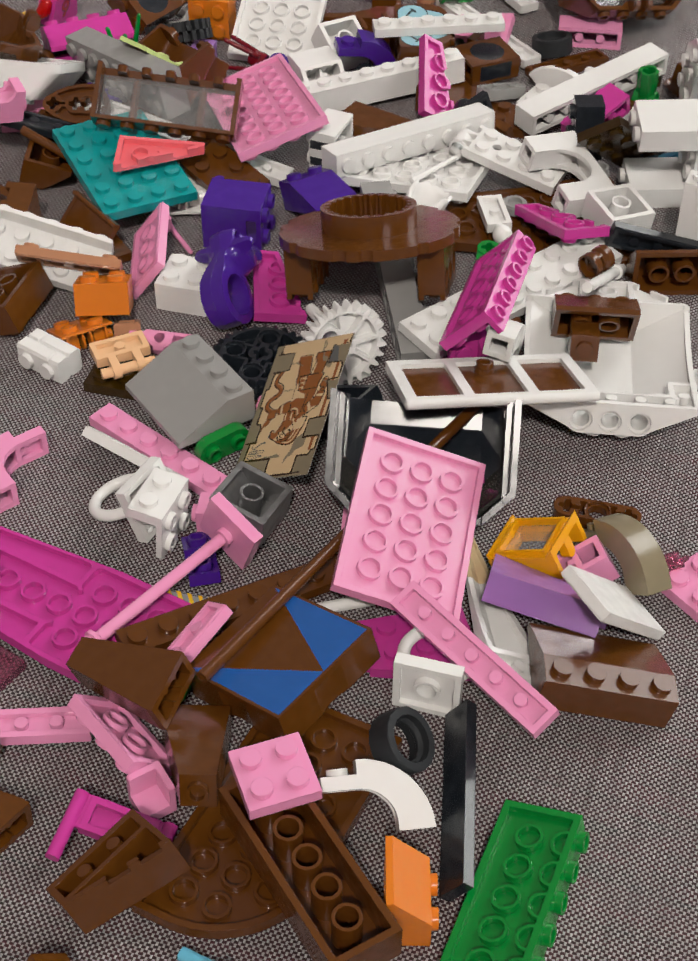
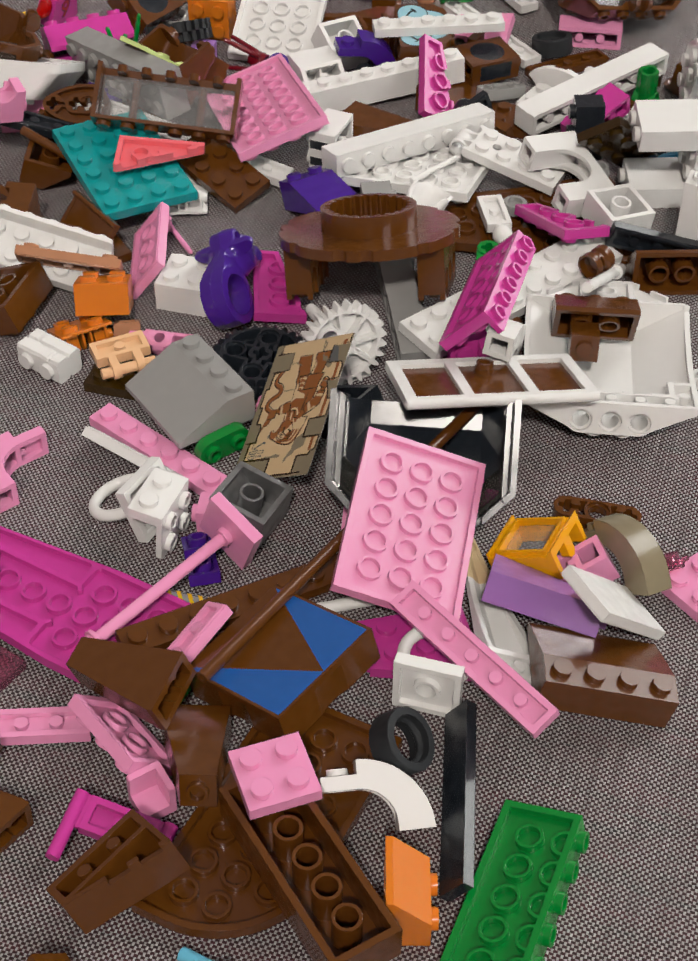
(239, 206): dark purple container -> none

